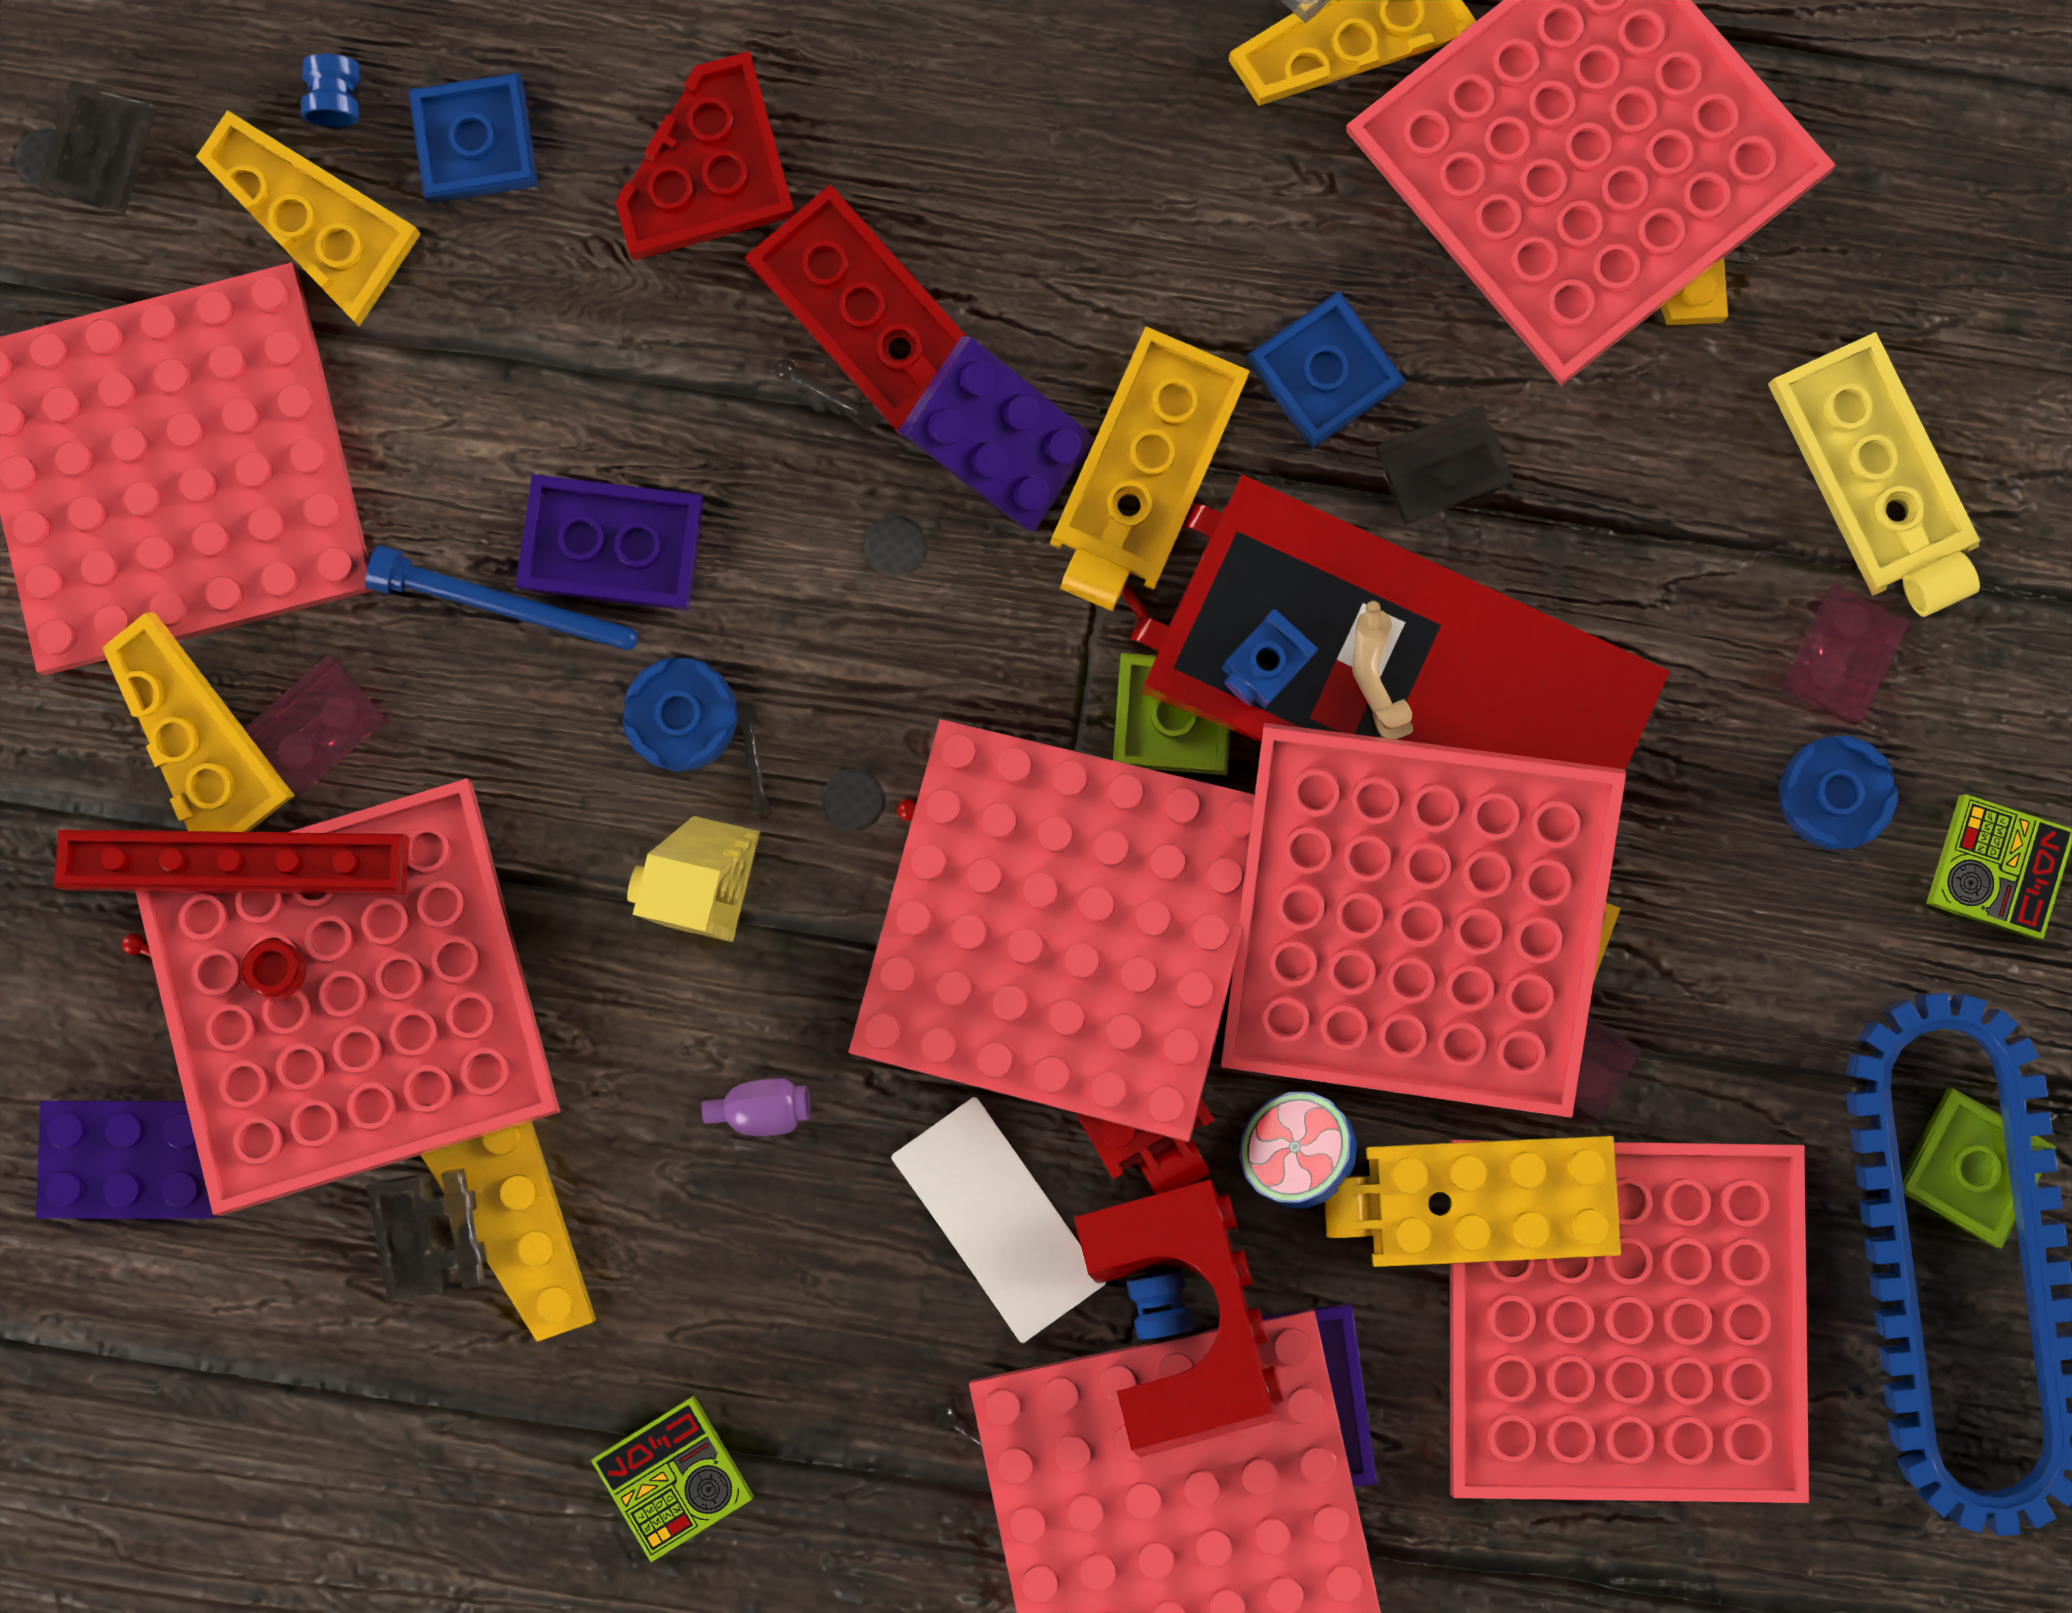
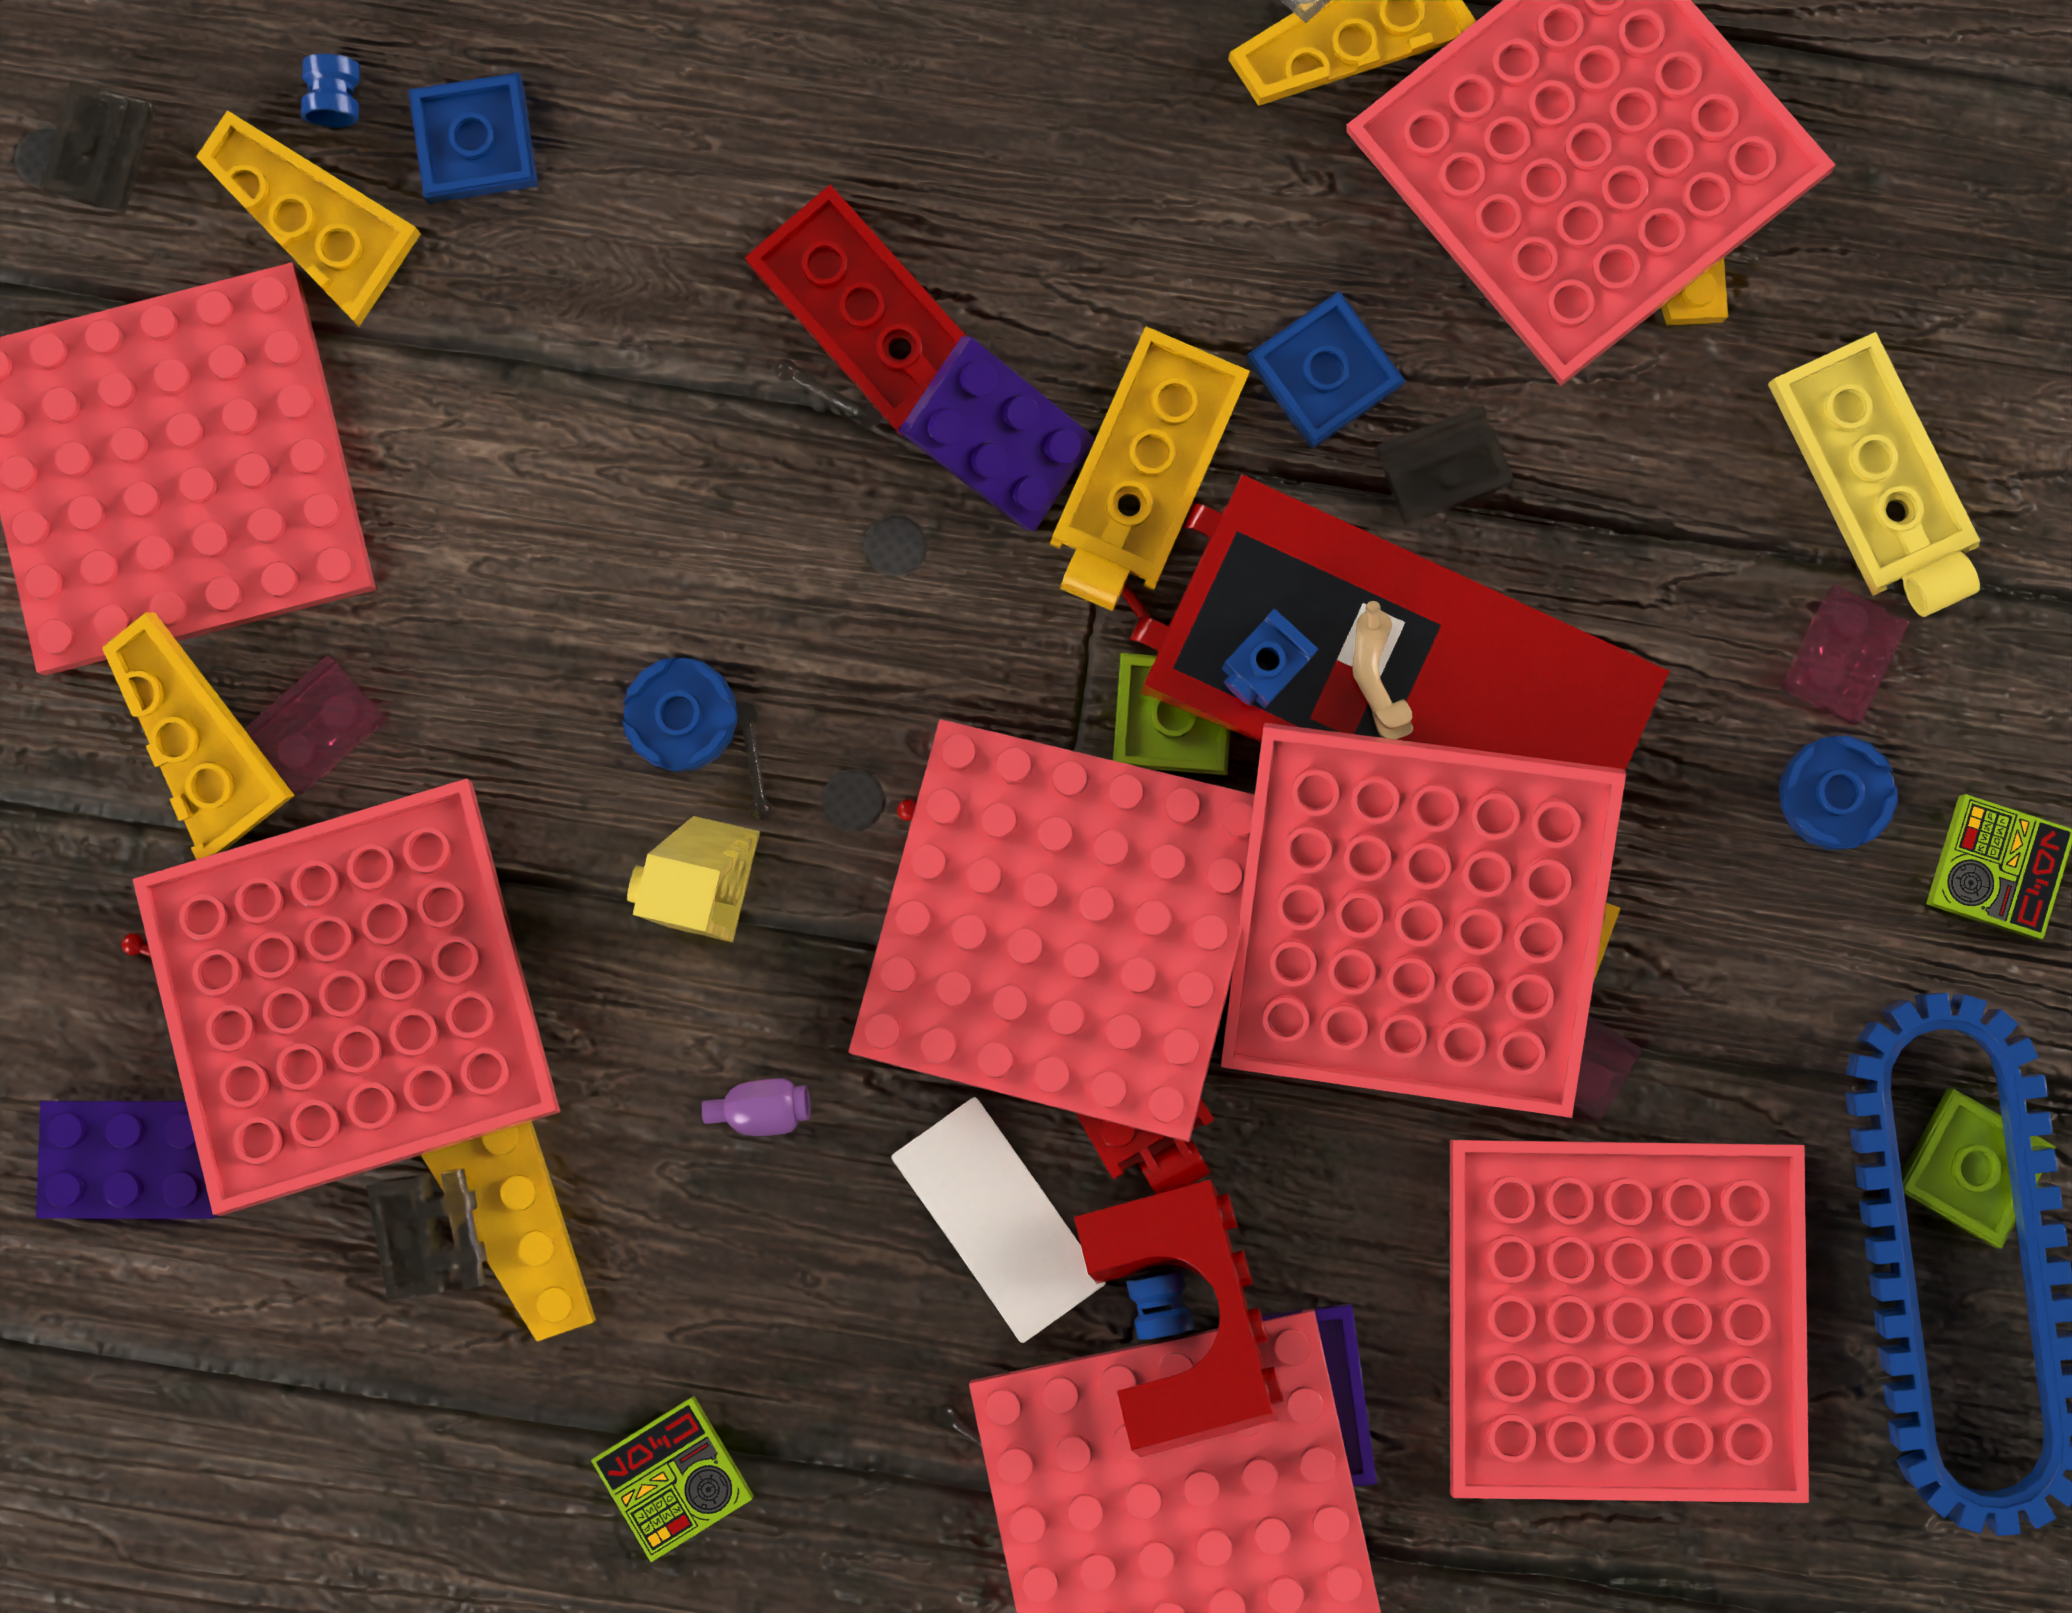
(231, 862): red tile -> none
(274, 969): red tile -> none
(392, 572): blue piece -> none
(610, 542): dark purple plate -> none
(707, 165): red plate -> none
(1298, 1150): tile -> none
(1503, 1195): yellow hinge -> none

